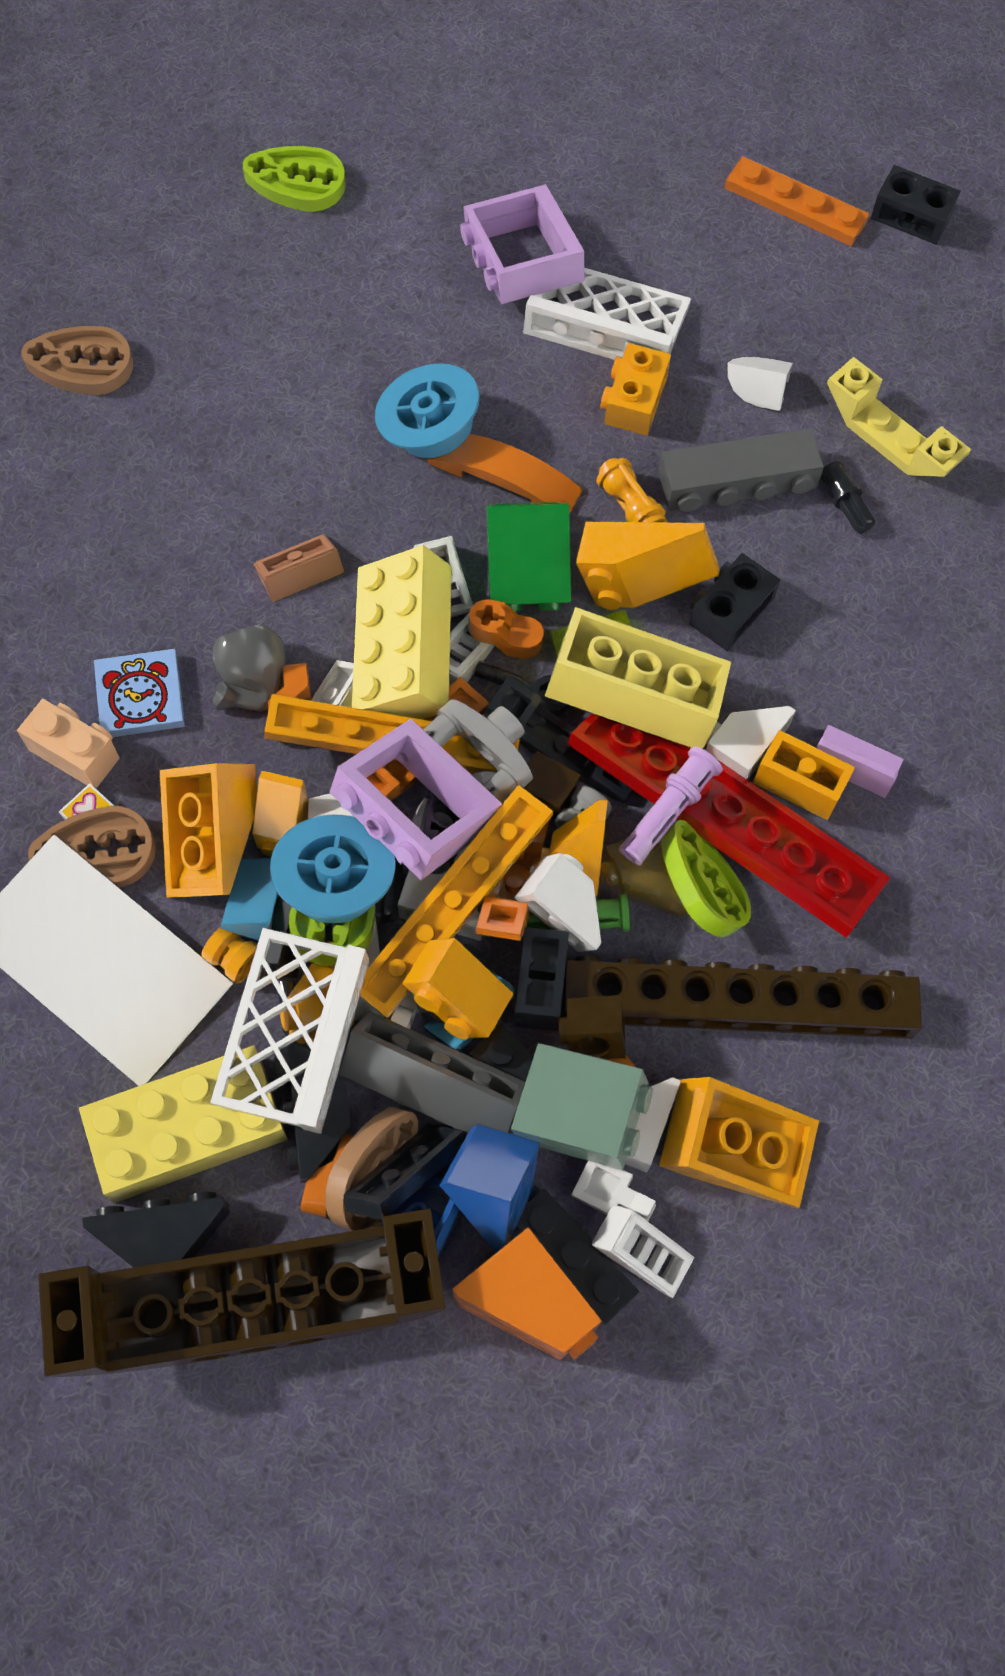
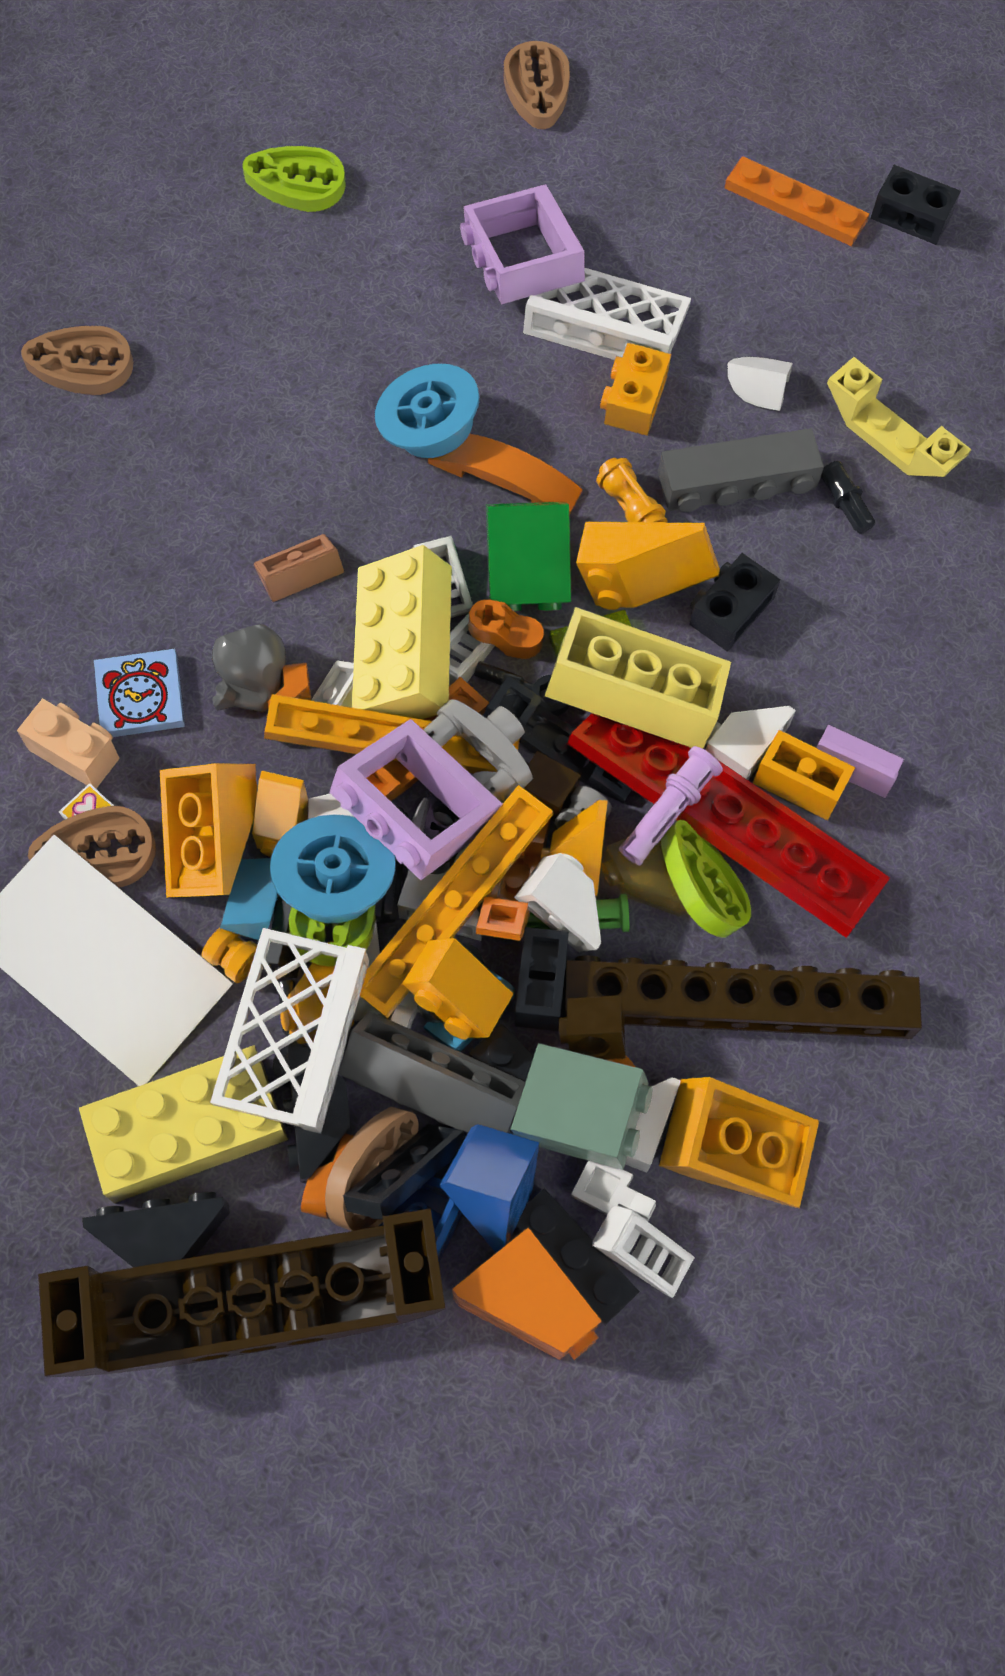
(553, 80): none -> medium nougat piece

